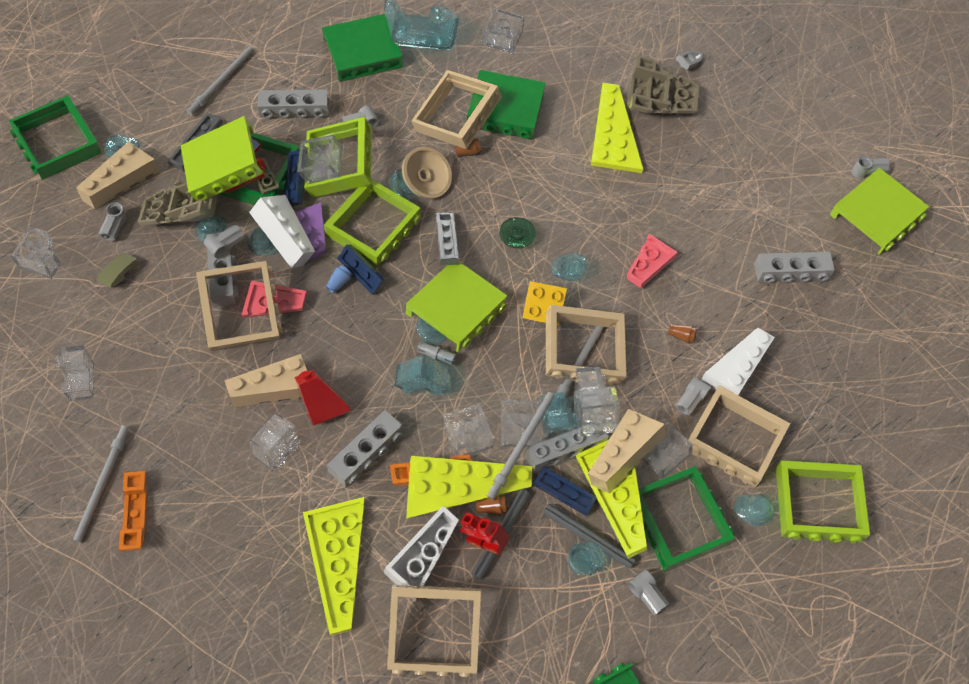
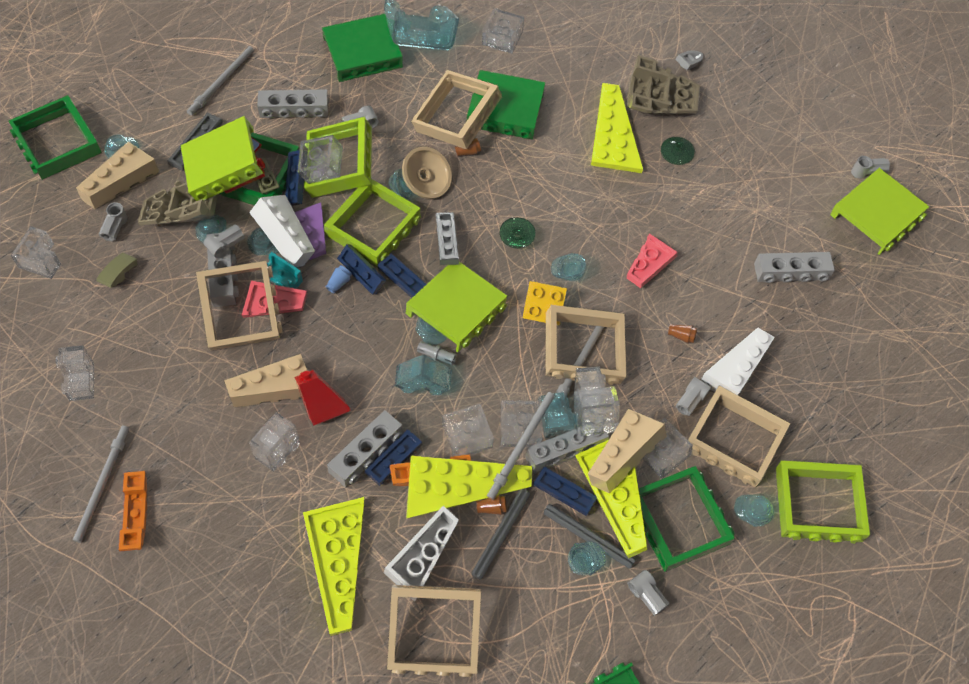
(283, 272): none -> teal hinge
(397, 453): none -> dark blue plate
(401, 275): none -> dark blue plate
(484, 533): red hips -> none
(677, 150): none -> clear green dish

